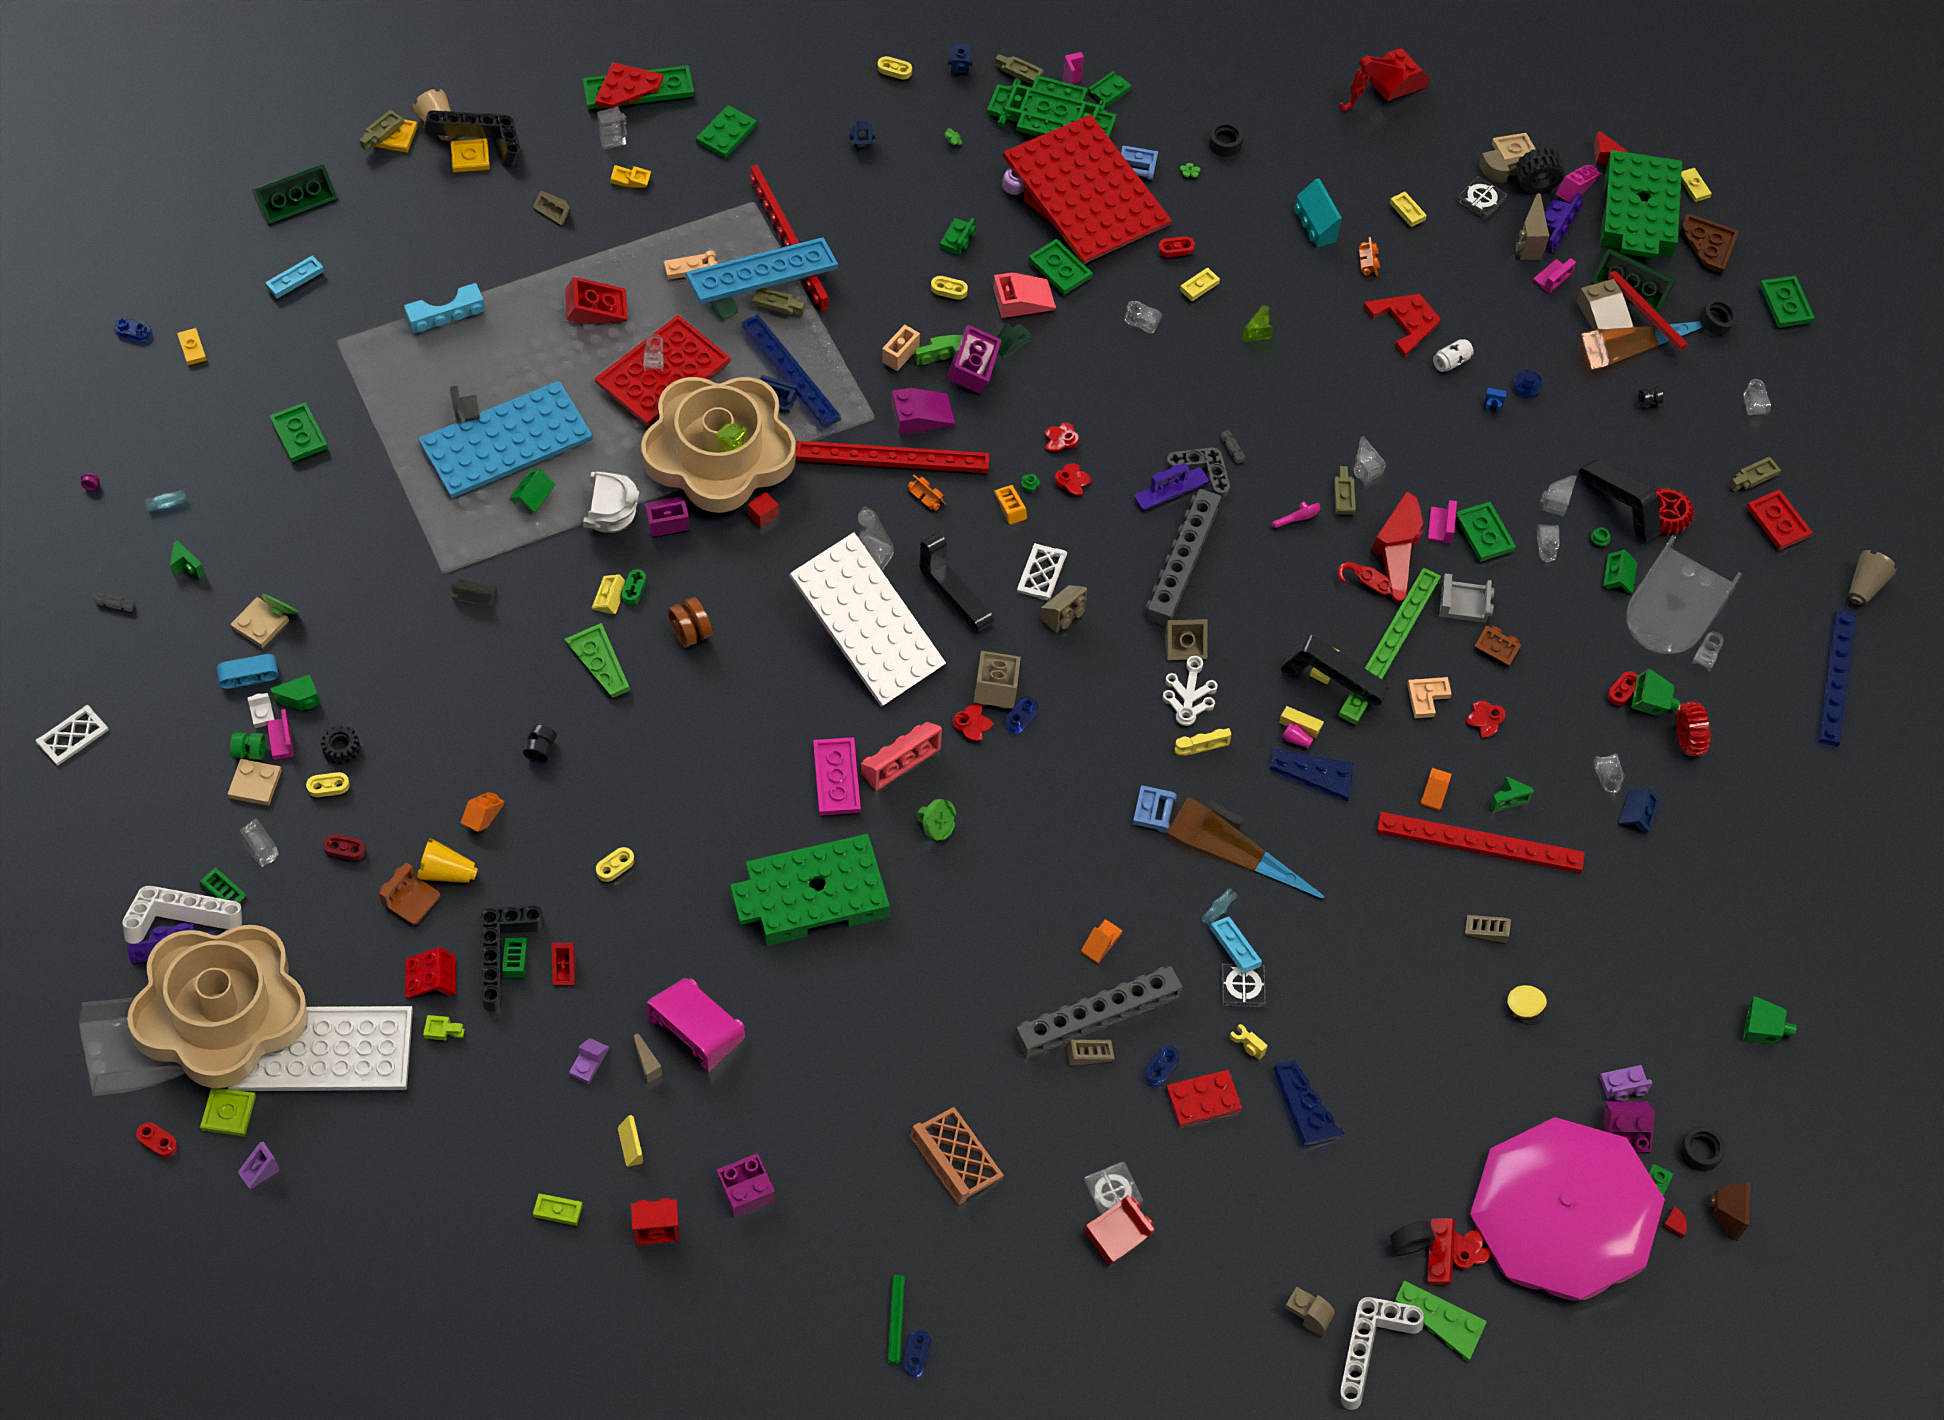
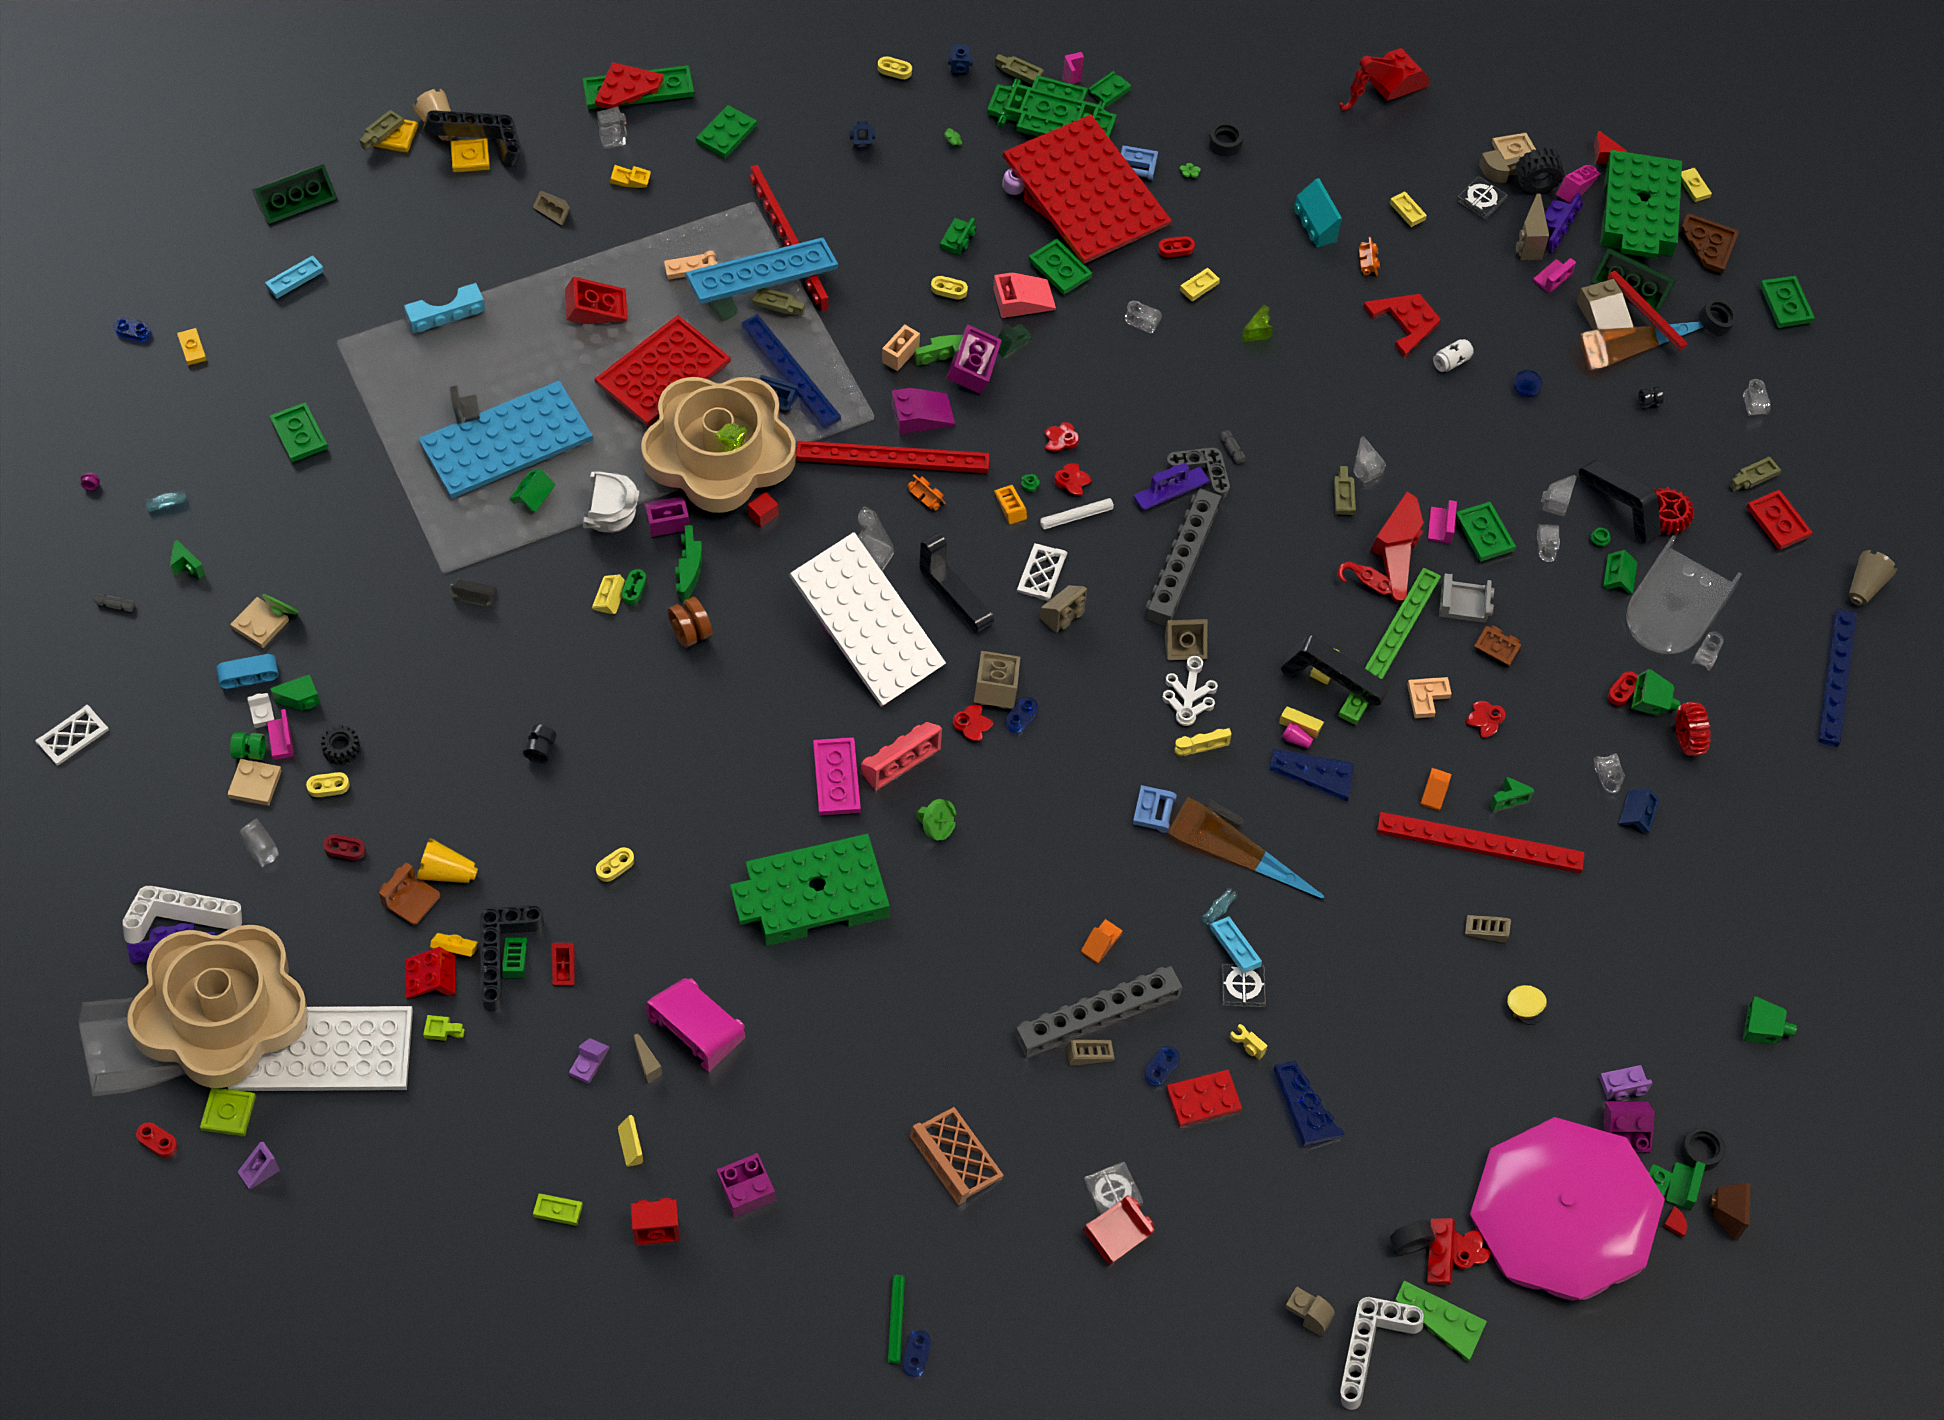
(222, 879): green slope -> none
(454, 944): none -> yellow plate
(481, 811): orange slope -> none
(599, 657): bright green wing -> none
(654, 355): clear piece -> none
(689, 565): none -> green slope
(1076, 513): none -> white axle
(1305, 512): dark pink piece -> none
(1494, 398): blue tile -> none
(1685, 1185): none -> green panel

